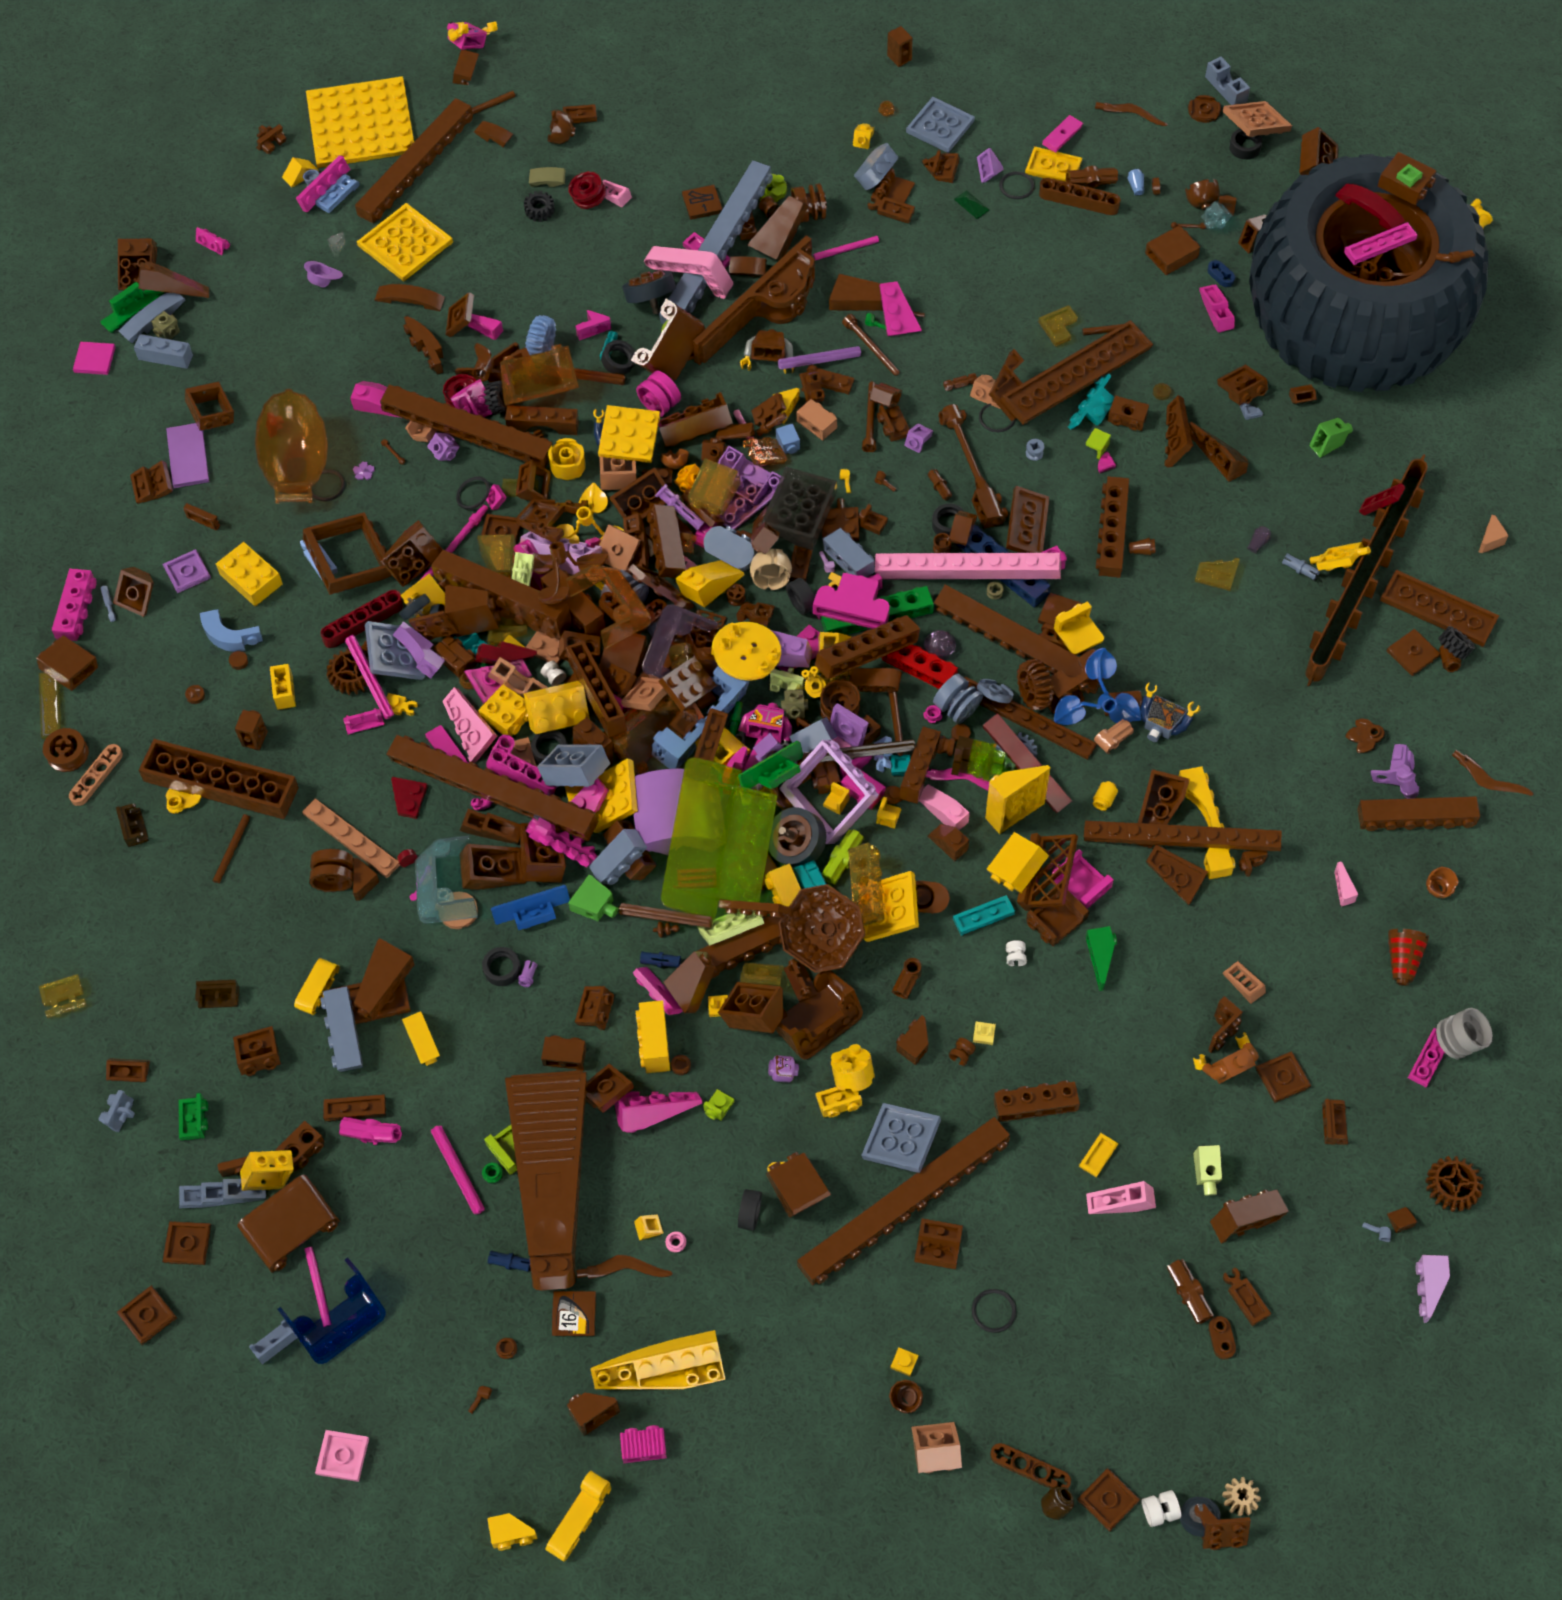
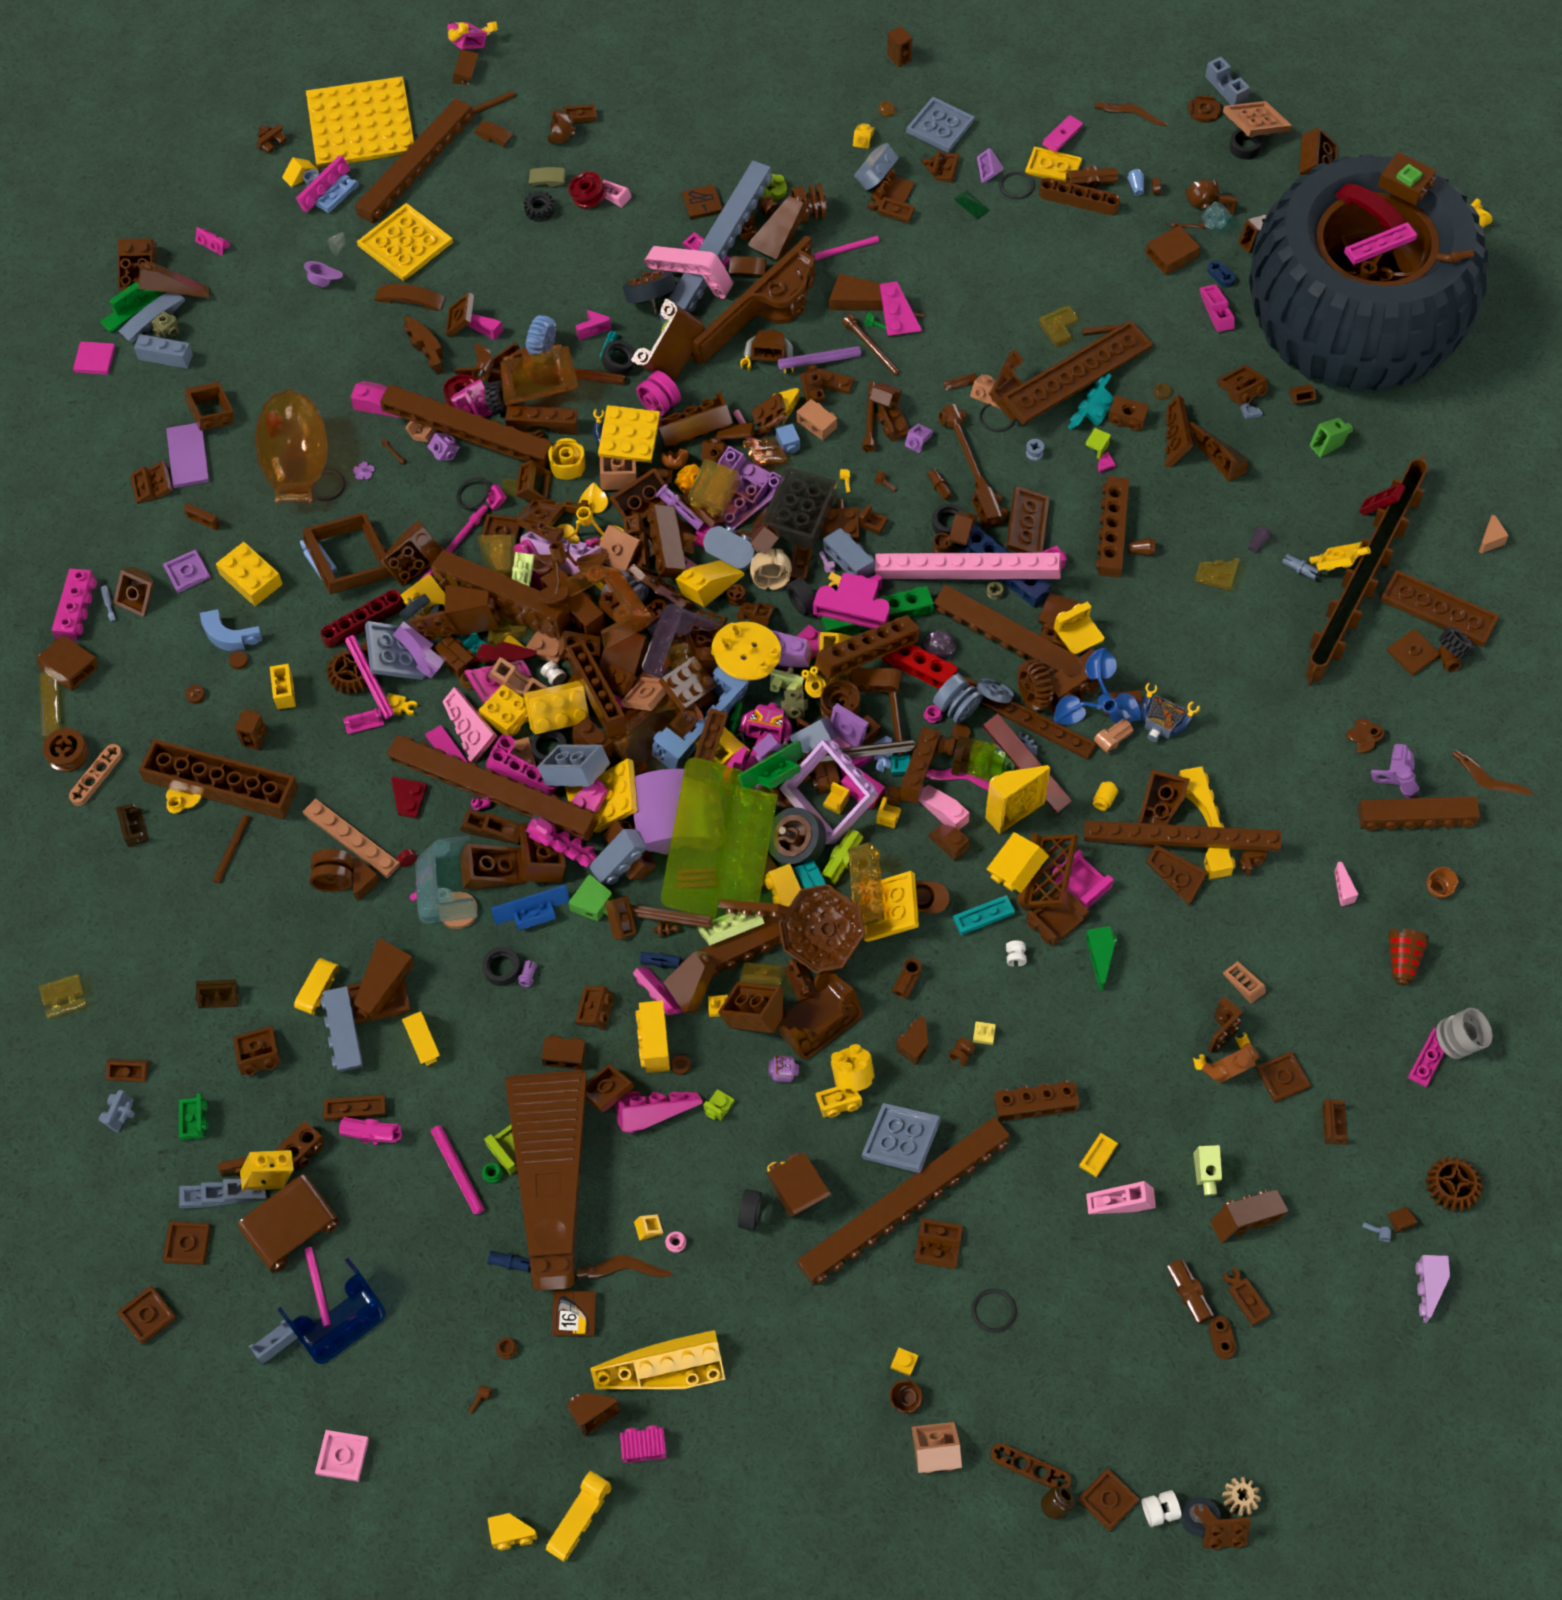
(620, 917): none -> reddish brown slope

